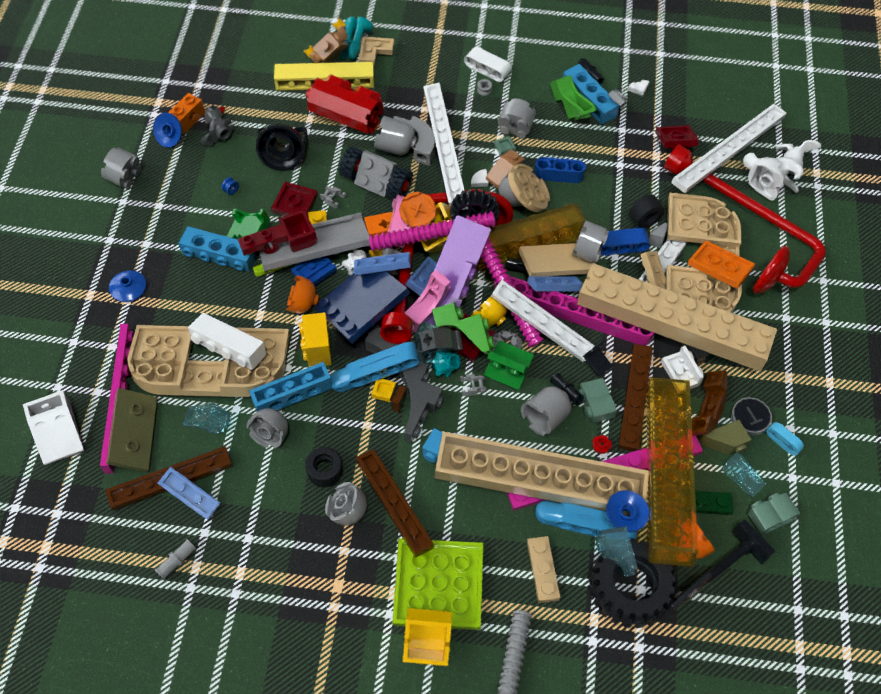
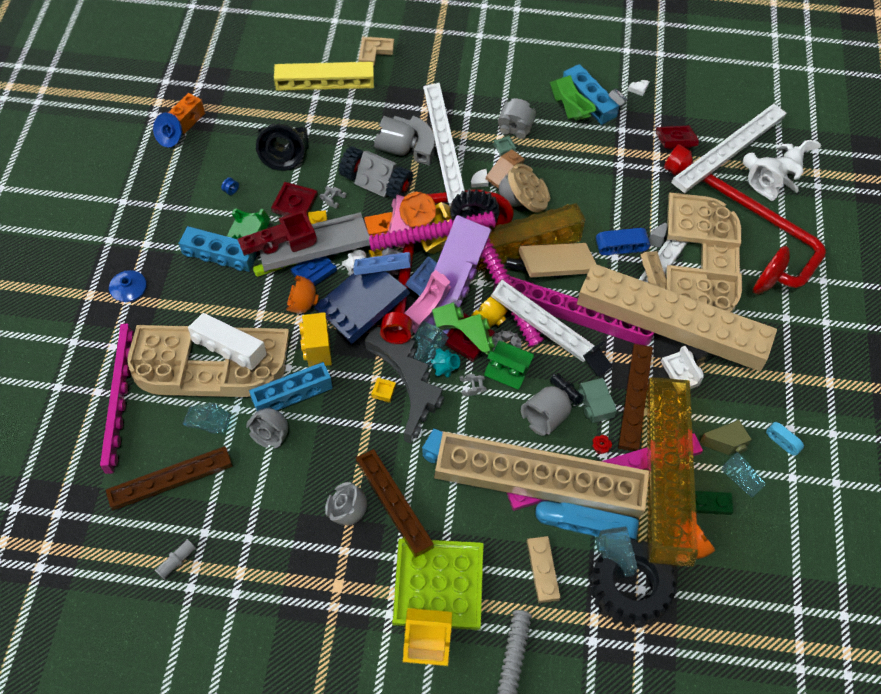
(53, 427): white slope -> none
(121, 167): light grey brick -> none
(131, 430): olive plate -> none
(189, 493): medium blue tile -> none
(218, 127): dark grey animal -> none
(320, 455): black tyre -> none
(329, 46): medium nougat torso -> none
(339, 102): red brick -> none
(358, 27): teal piece -> none
(375, 367): dark azure piece -> none
(399, 398): reddish brown tile -> none
(440, 340): dark grey piece -> none
(484, 91): light grey bush -> none
(488, 64): white beam -> none
(555, 283): medium blue tile -> none
(560, 170): blue beam -> none
(589, 241): light grey brick -> none
(591, 70): black axle -> none
(629, 502): blue dish -> none
(646, 211): black tyre -> none
(713, 403): reddish brown slope -> none
(721, 264): orange tile -> none
(751, 543): black piece -> none
(752, 414): black tile -> none
(773, 513): sand green brick -> none

